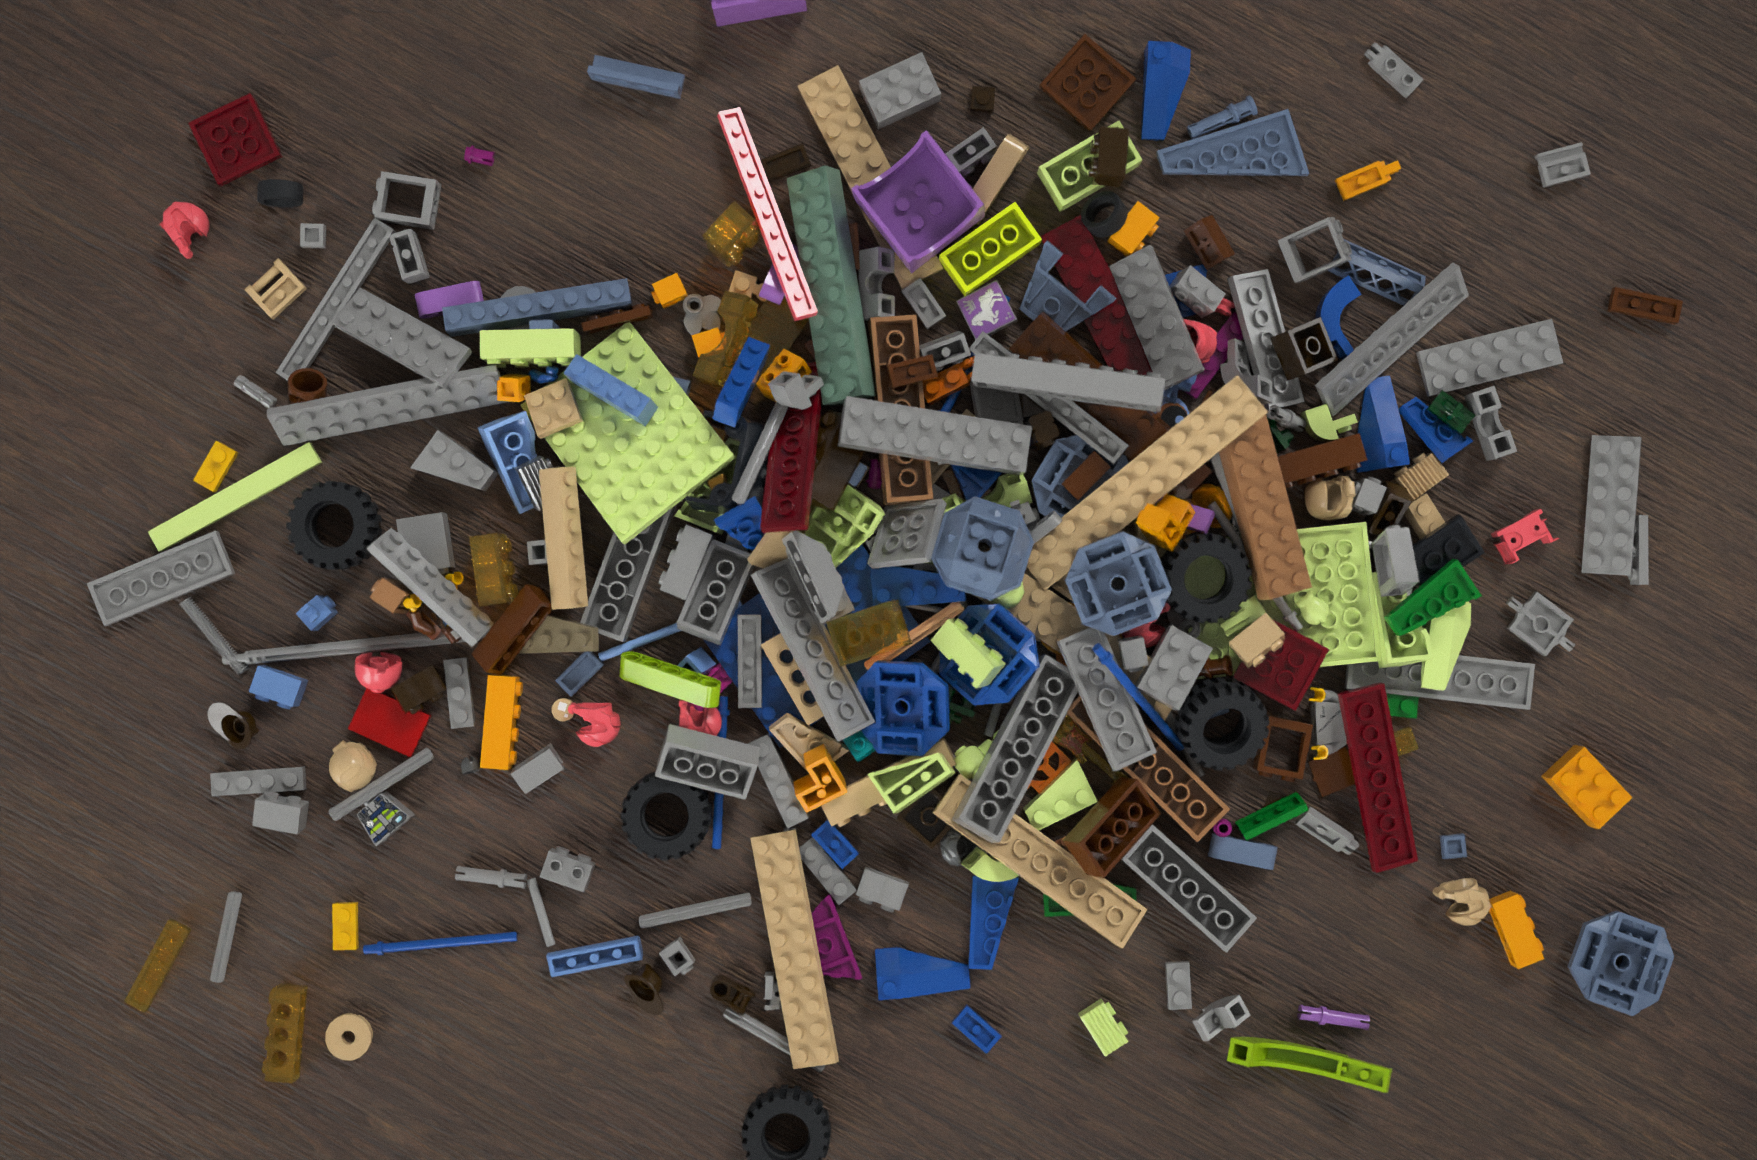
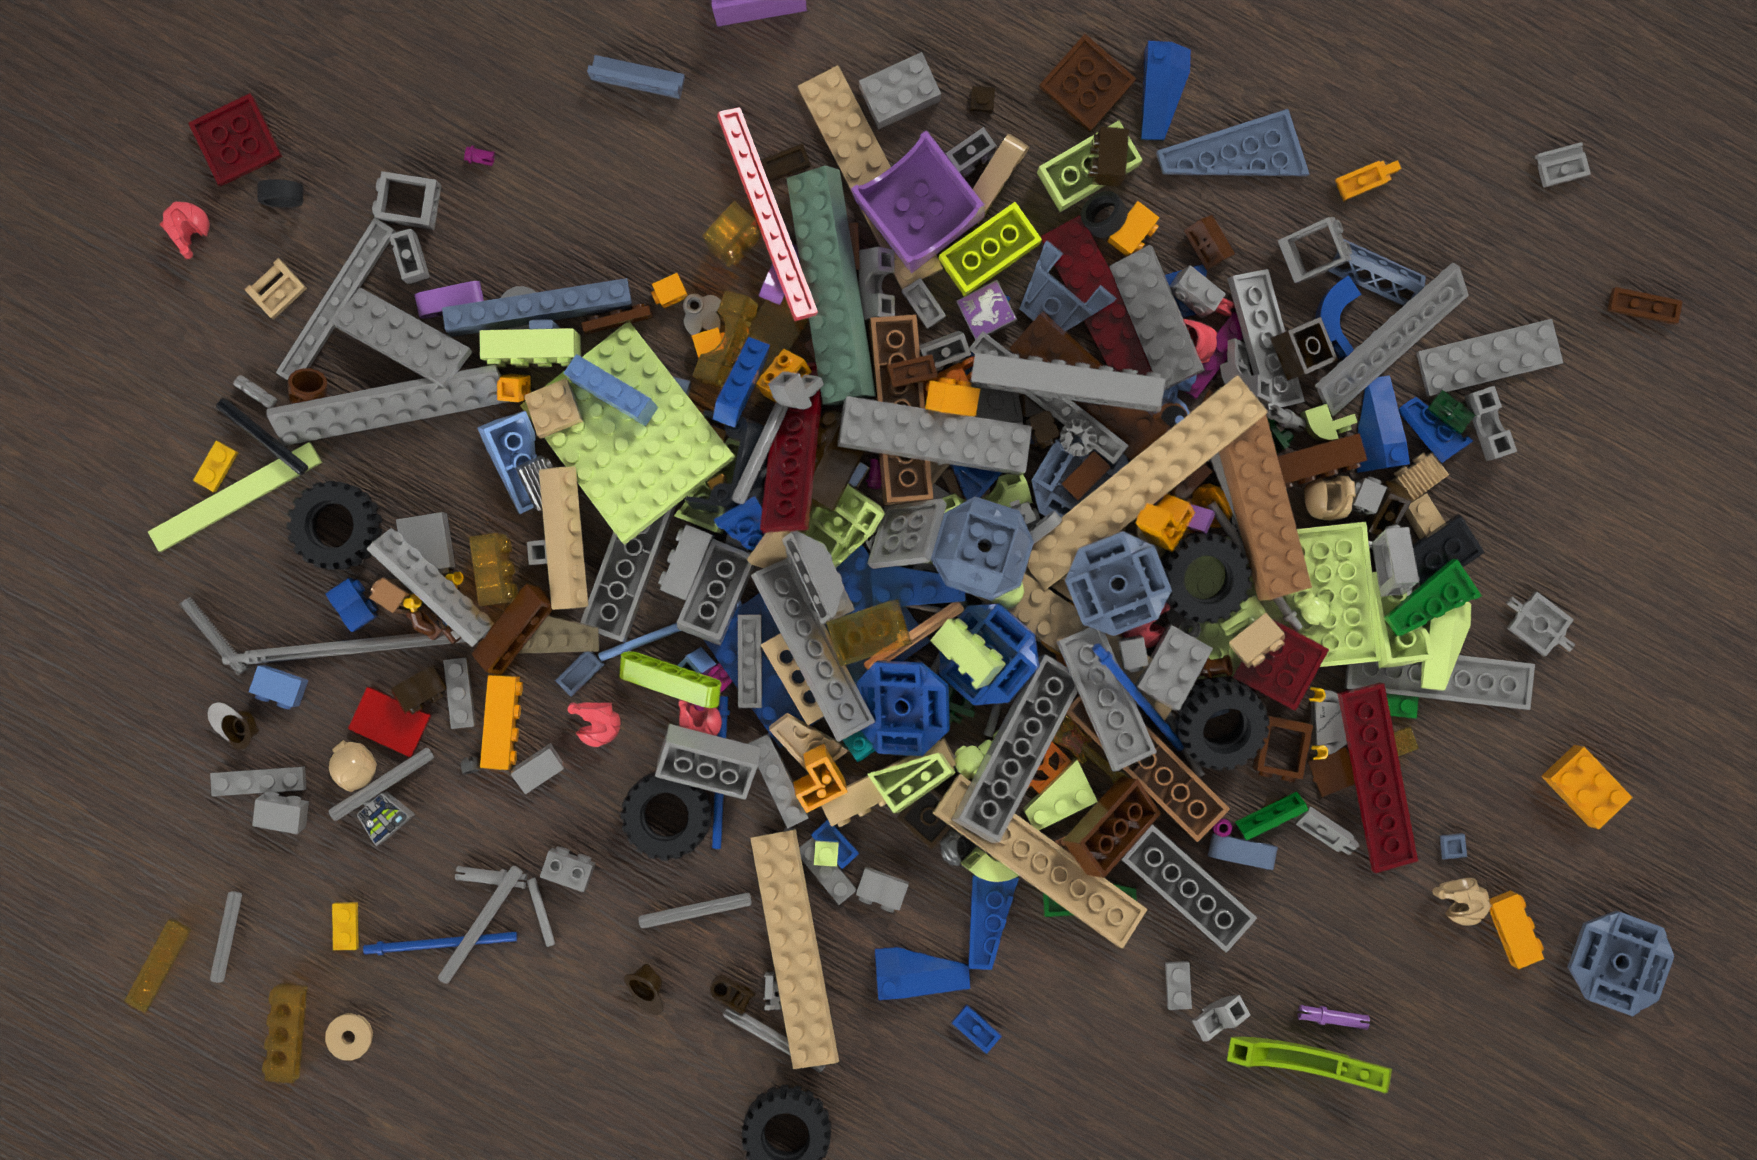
(161, 578): light grey plate -> none
(262, 436): none -> black axle
(313, 235): light grey plate -> none
(317, 612): medium blue brick -> none
(352, 604): none -> blue brick
(378, 672): coral cylinder -> none
(454, 462): light grey wedge -> none
(480, 924): none -> light grey axle
(549, 376): blue arm -> none
(560, 709): tan tile -> none
(595, 956): medium blue brick -> none
(677, 966): light grey brick -> none
(746, 285): tan plate -> none
(826, 853): none -> yellowish green plate
(832, 942): magenta wing -> none
(952, 397): none -> light orange brick
(1089, 437): none -> light grey gear
(1103, 1027): yellowish green brick -> none
(1231, 114): sand blue pin -> none
(1393, 69): light grey hinge -> none
(1522, 534): coral piece -> none
(1611, 505): light grey plate -> none
(1640, 569): light grey plate -> none

